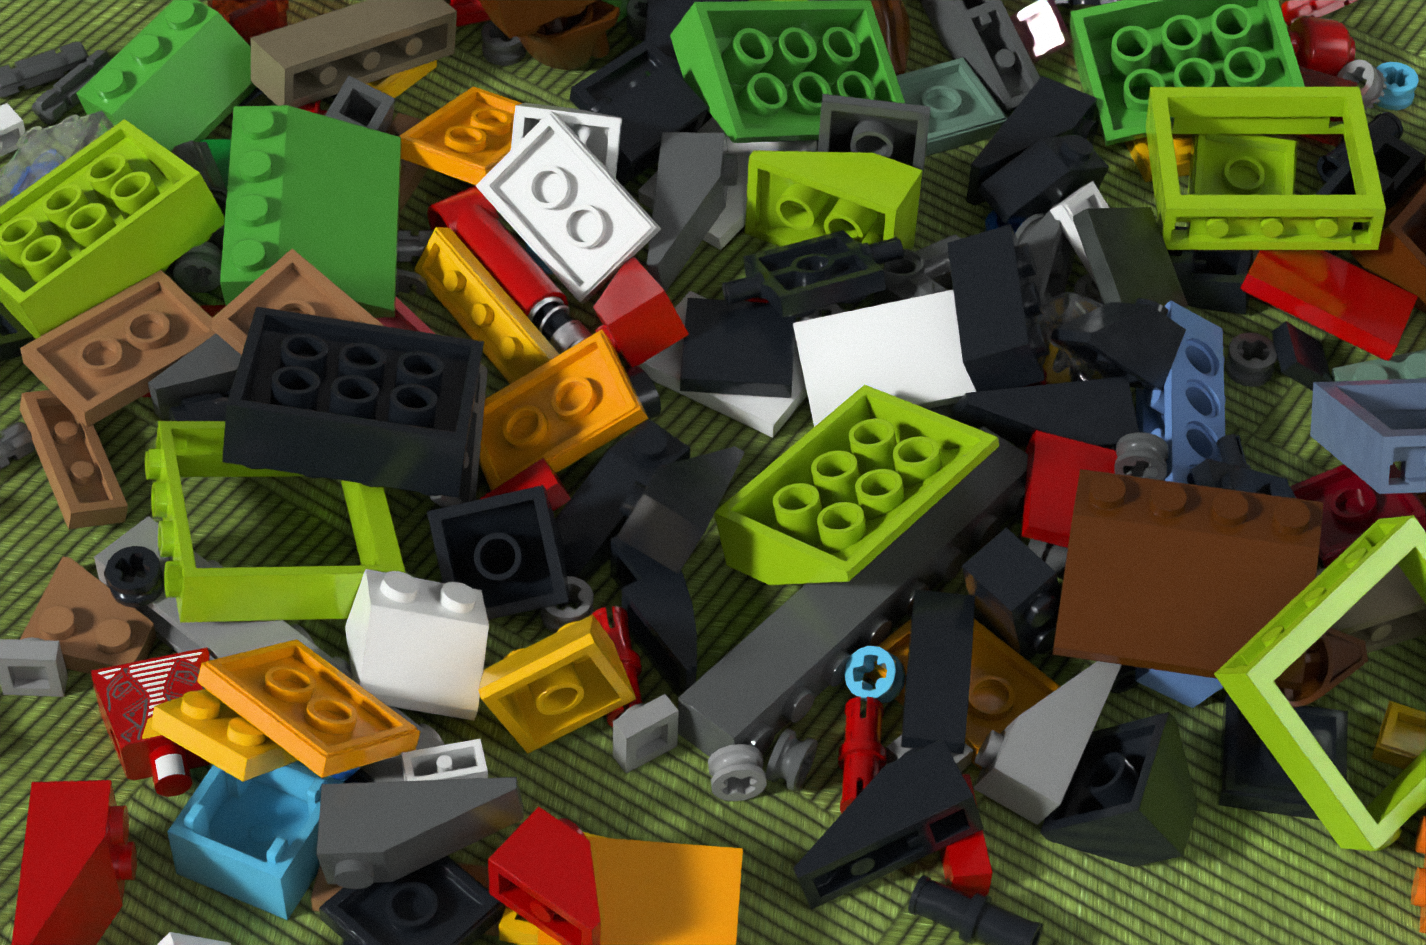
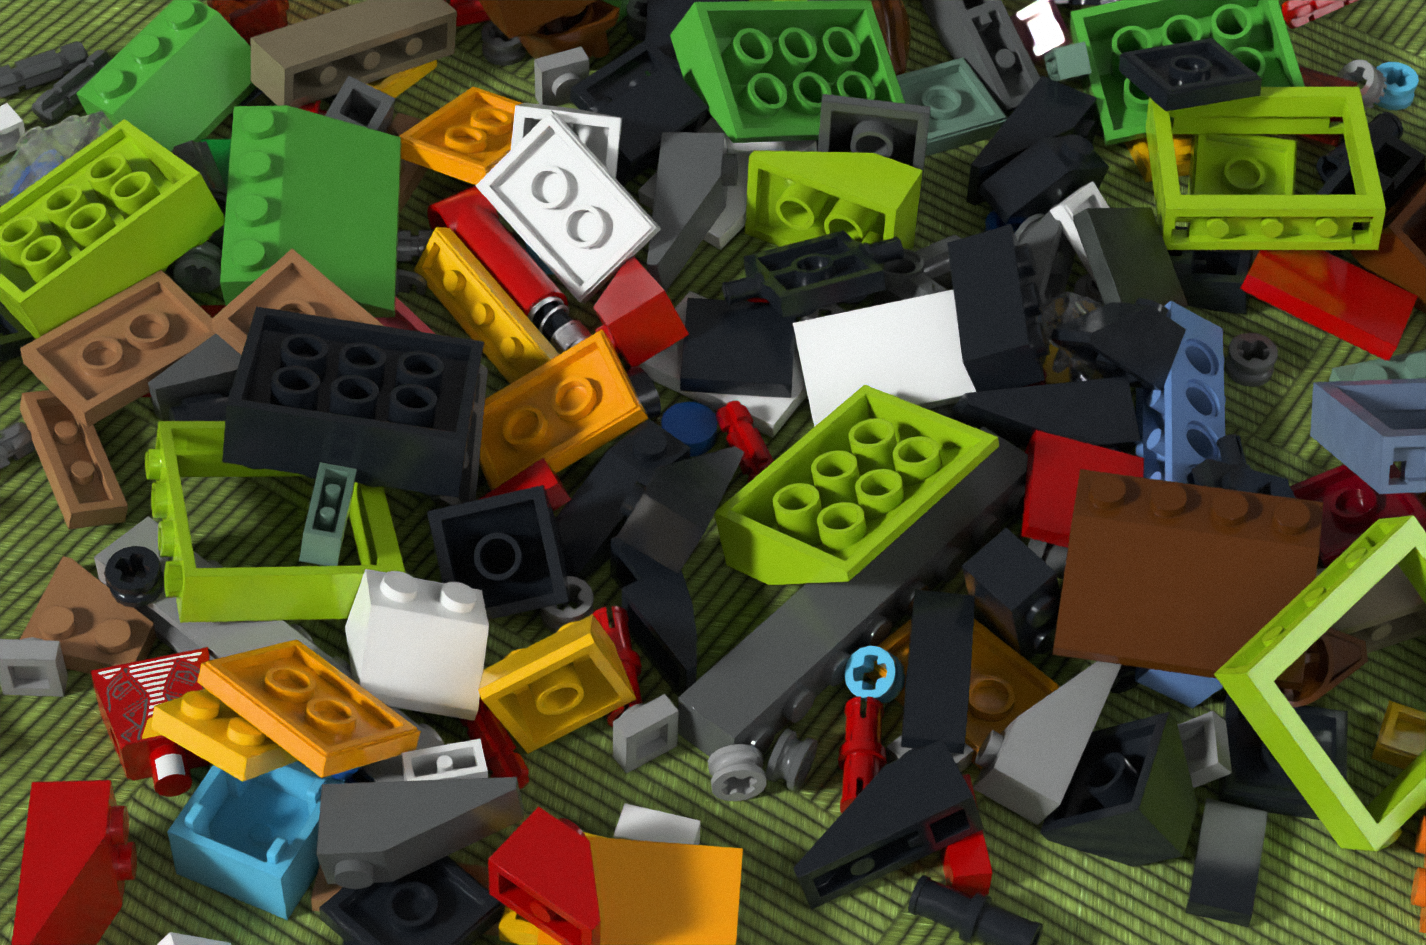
(327, 515): none -> sand green piece
(497, 746): none -> red axle
(557, 74): none -> light grey plate
(656, 826): none -> white piece
(692, 425): none -> blue tile
(738, 424): none -> red axle
(1068, 63): none -> sand green piece
(1142, 456): dark grey bush -> none
(1189, 74): none -> black tile
(1206, 748): none -> light grey plate
(1227, 862): none -> black tile
(1300, 355): black tile -> none
(1321, 44): red head -> none

